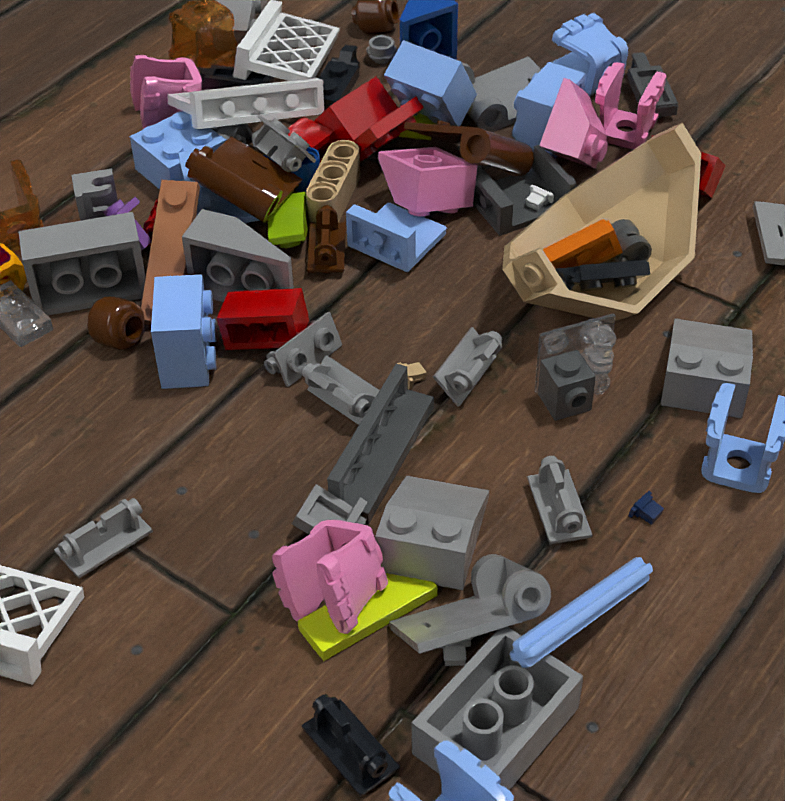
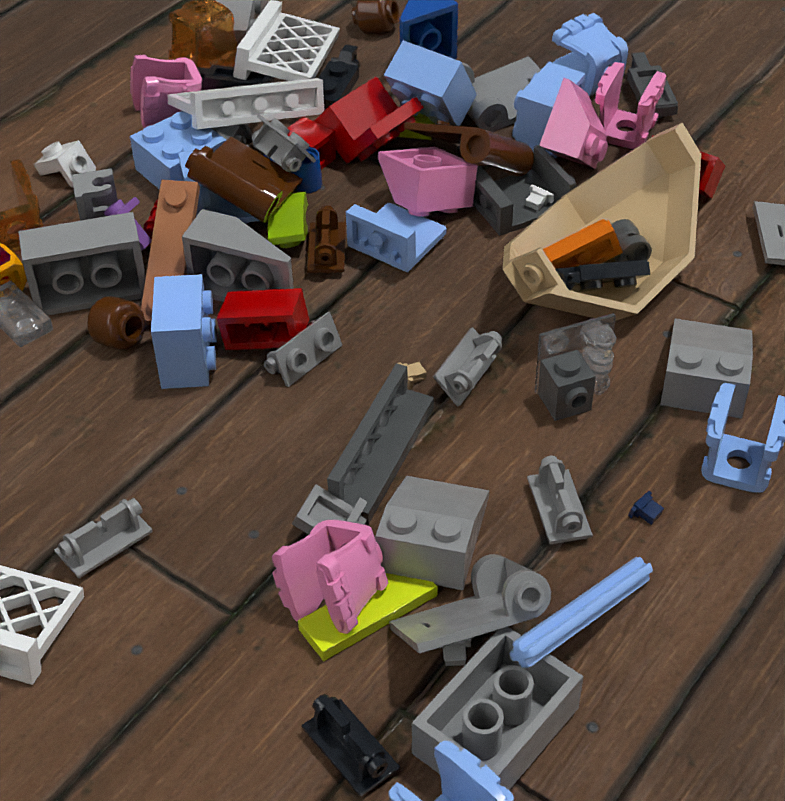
(66, 158): none -> white bracket
(334, 179): tan beam -> none
(340, 388): light grey hinge -> none
(381, 49): light grey plate -> none

